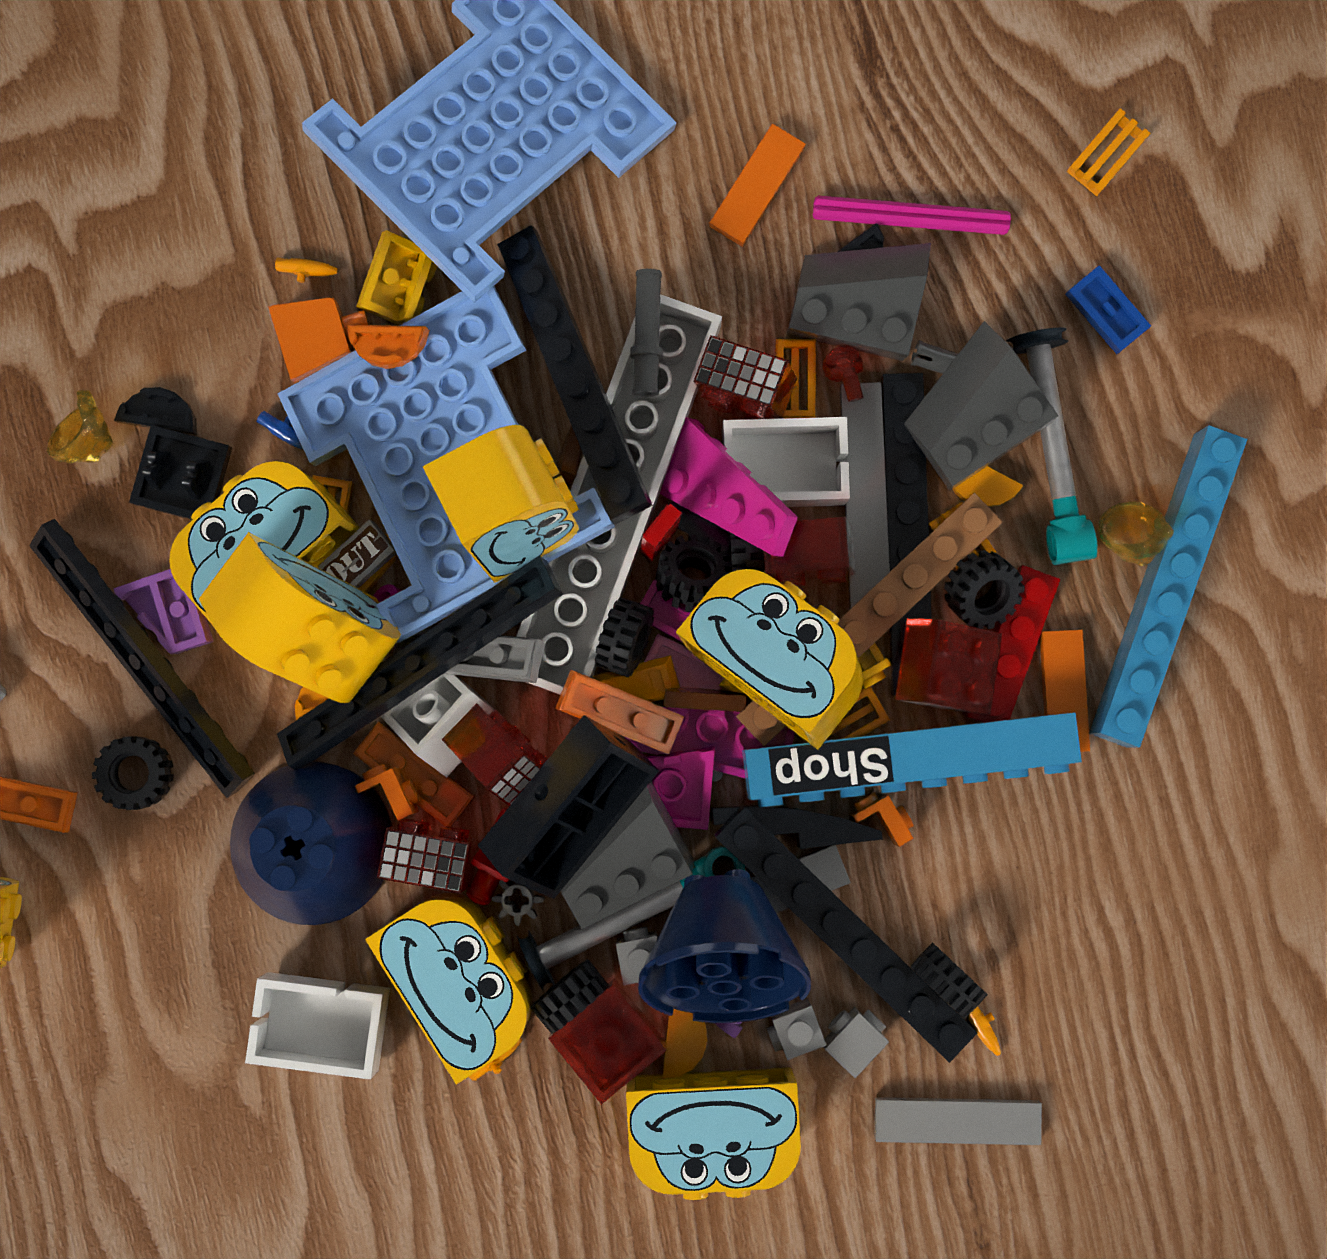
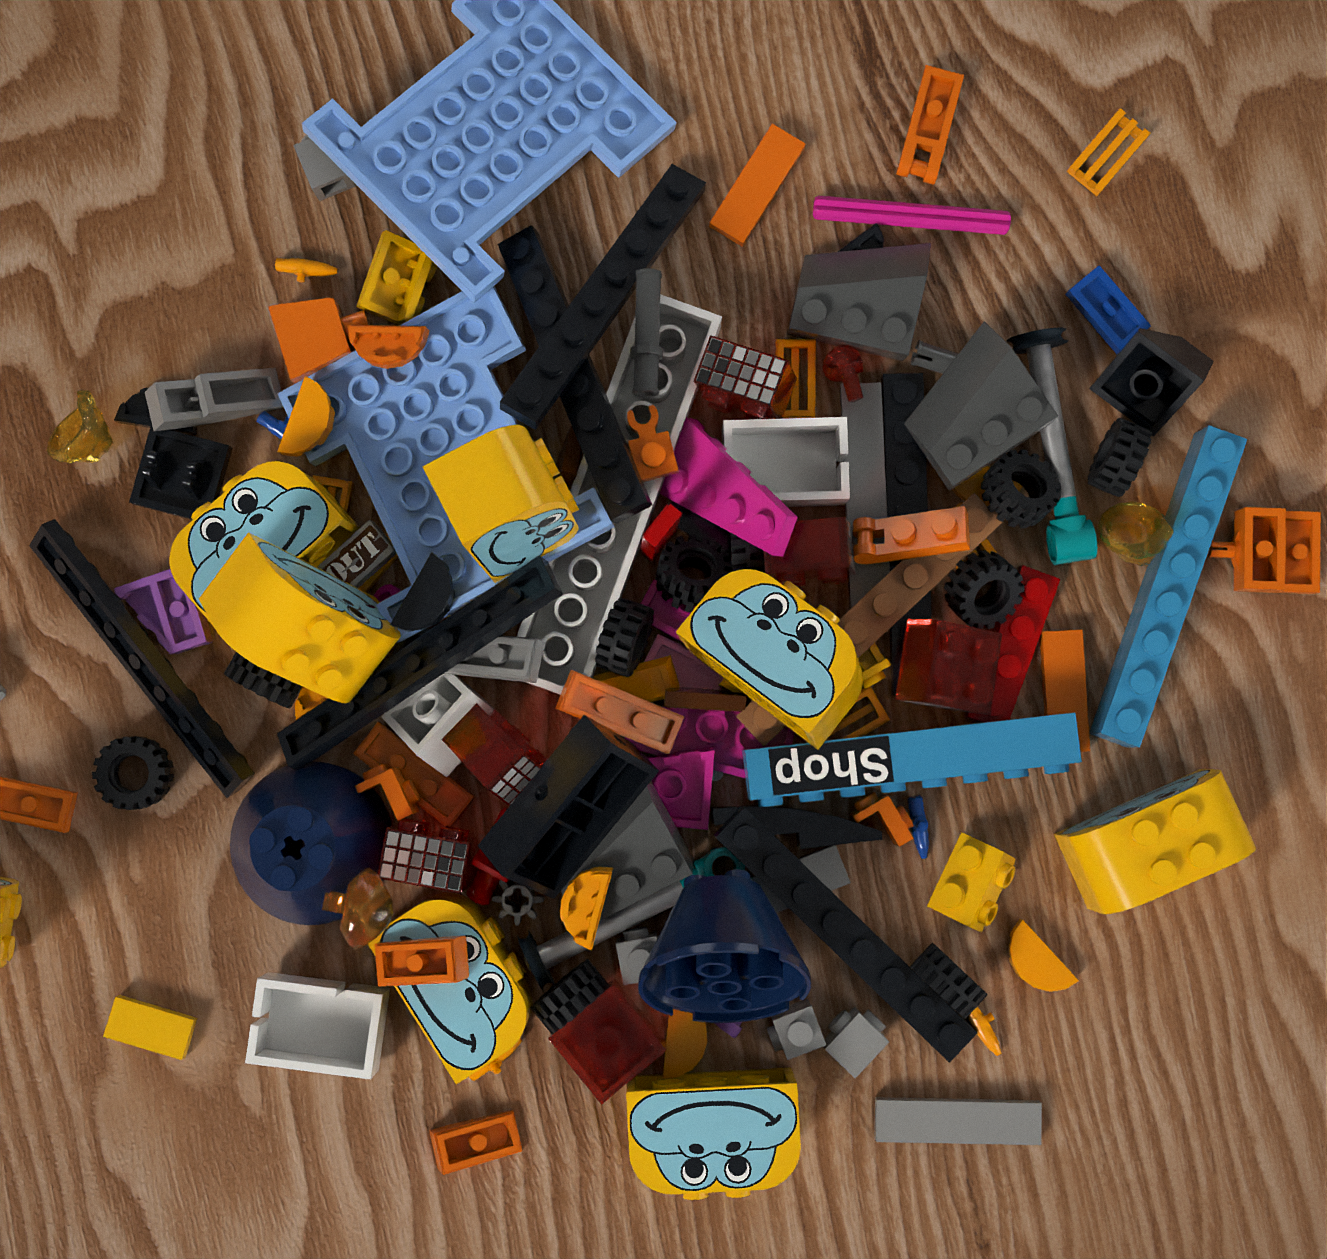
(150, 1027): none -> yellow tile
(212, 398): none -> light grey slope
(262, 681): none -> black tyre
(309, 420): none -> light orange tile
(322, 173): none -> light grey brick
(364, 908): none -> clear orange piece
(422, 961): none -> orange slope
(428, 597): none -> black tile
(475, 1141): none -> orange slope
(584, 903): none -> light orange tile
(601, 297): none -> black plate
(652, 450): none -> orange plate
(911, 535): none -> orange plate
(920, 823): none -> blue helmet
(930, 123): none -> orange plate
(972, 882): none -> yellow bracket
(1011, 503): none -> black tyre
(1036, 962): none -> light orange tile
(1119, 457): none -> black tyre
(1152, 377): none -> black slope
(1156, 842): none -> yellow brick
(1273, 550): none -> orange plate

